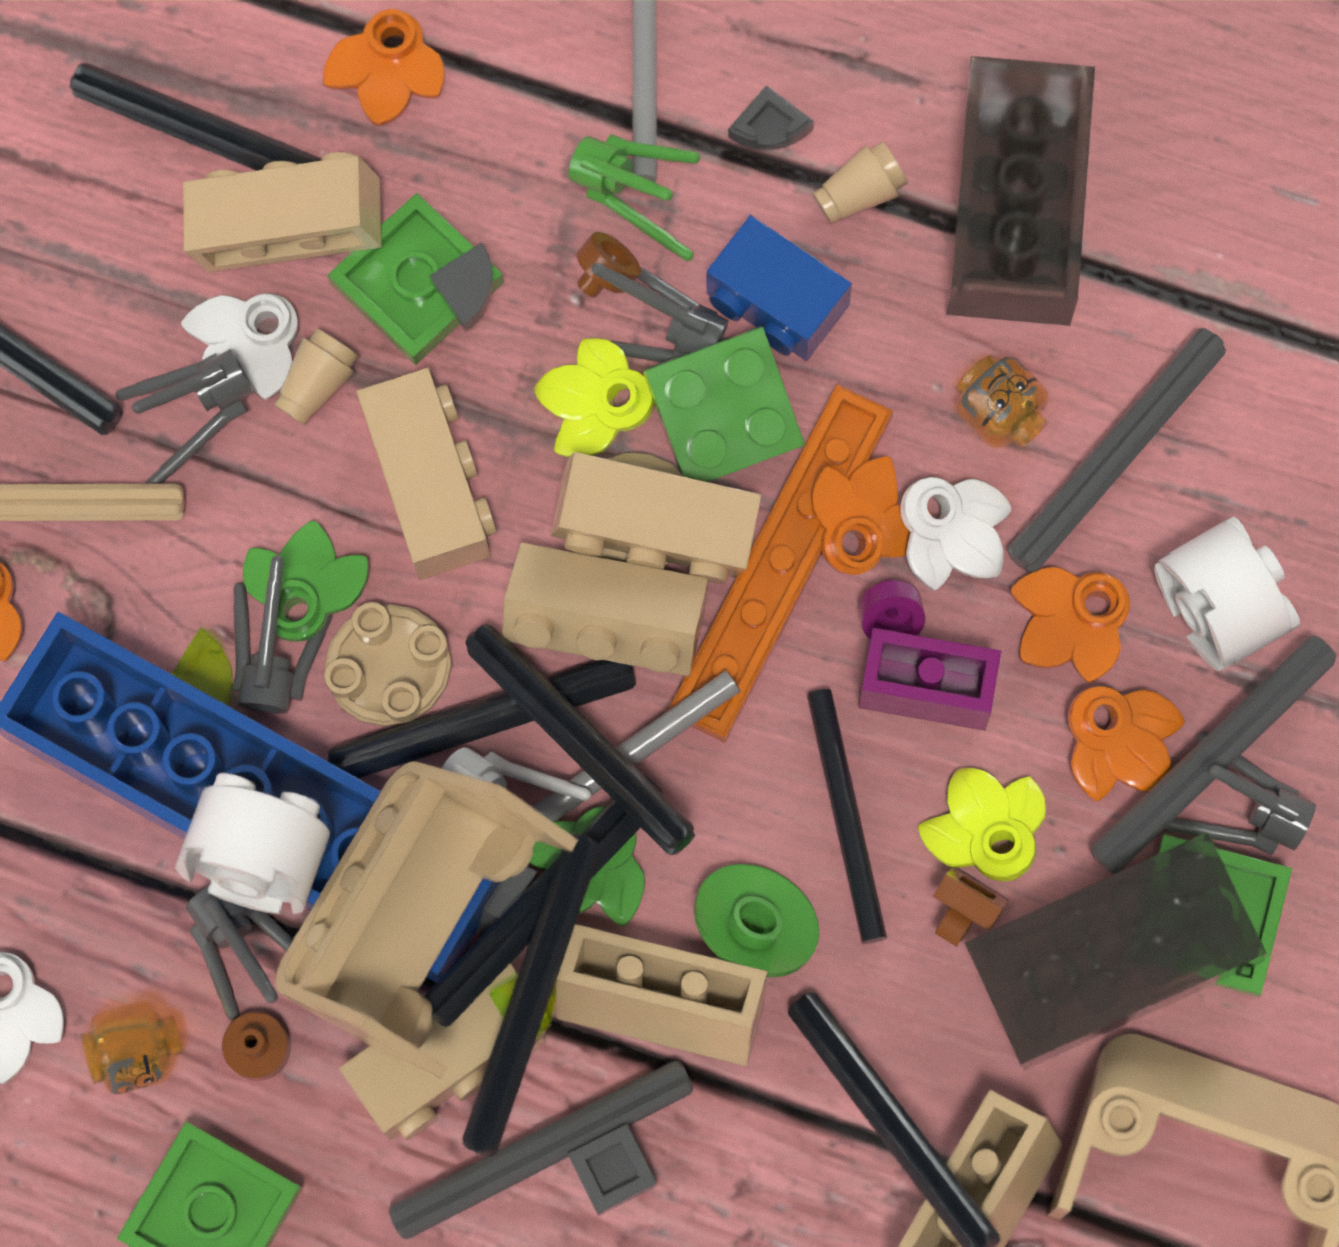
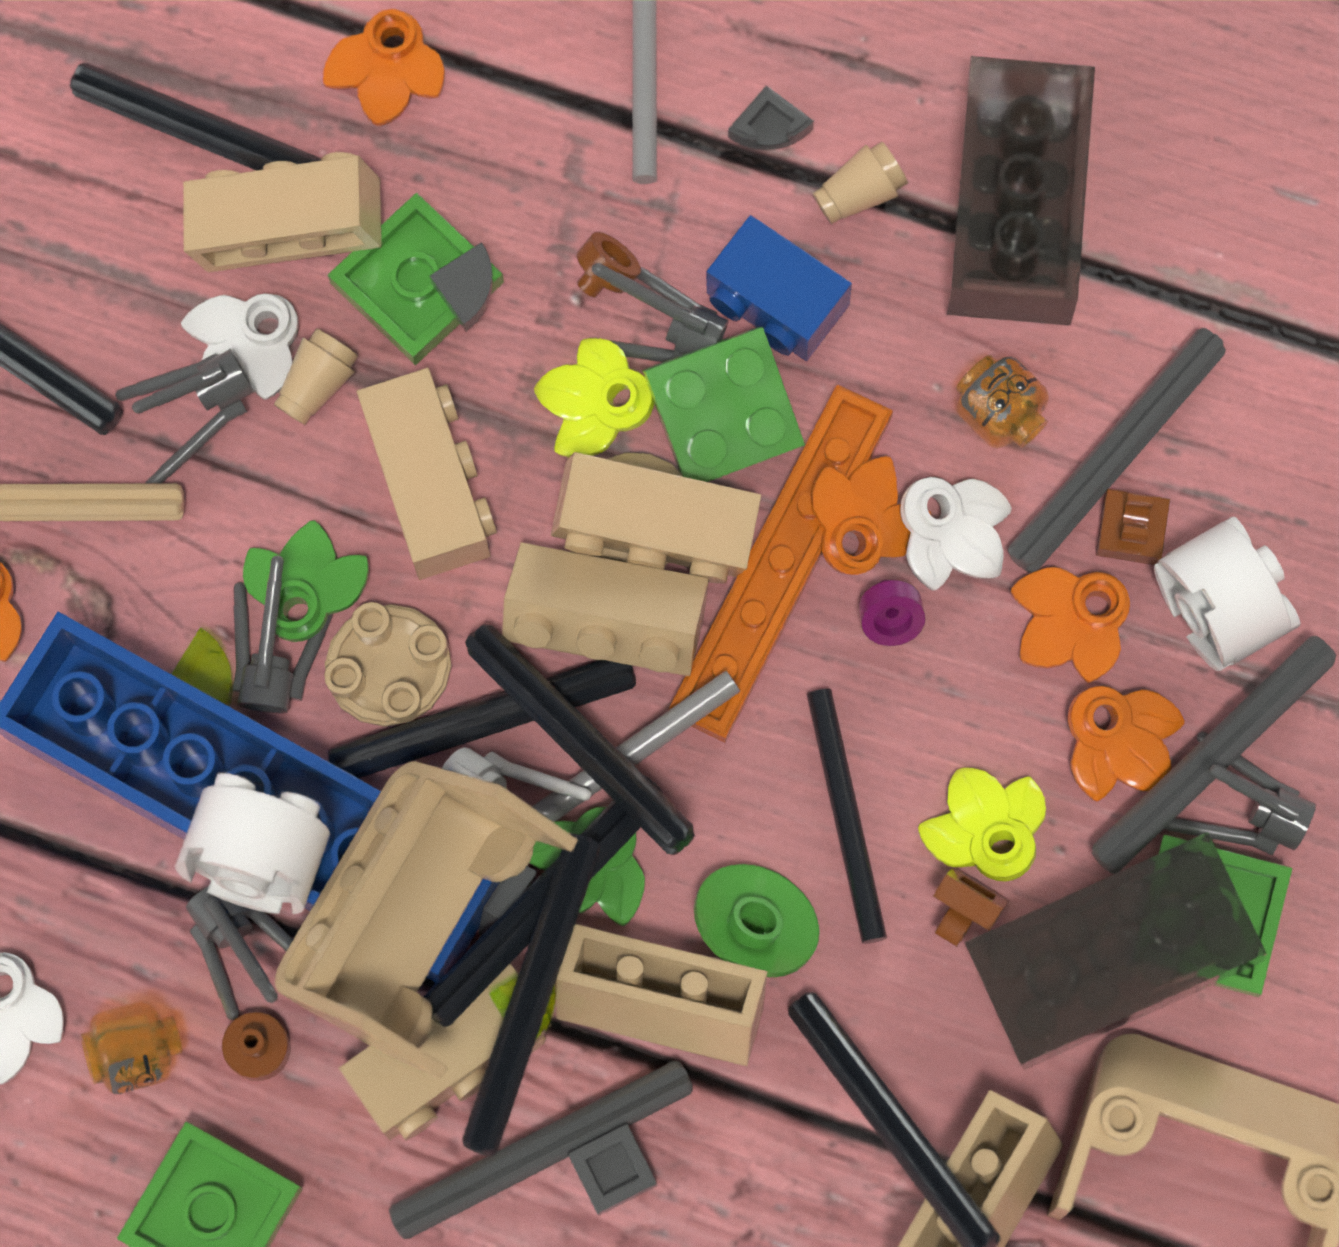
(606, 169): bright green plant -> none
(930, 679): magenta brick -> none
(1133, 527): none -> dark orange tile

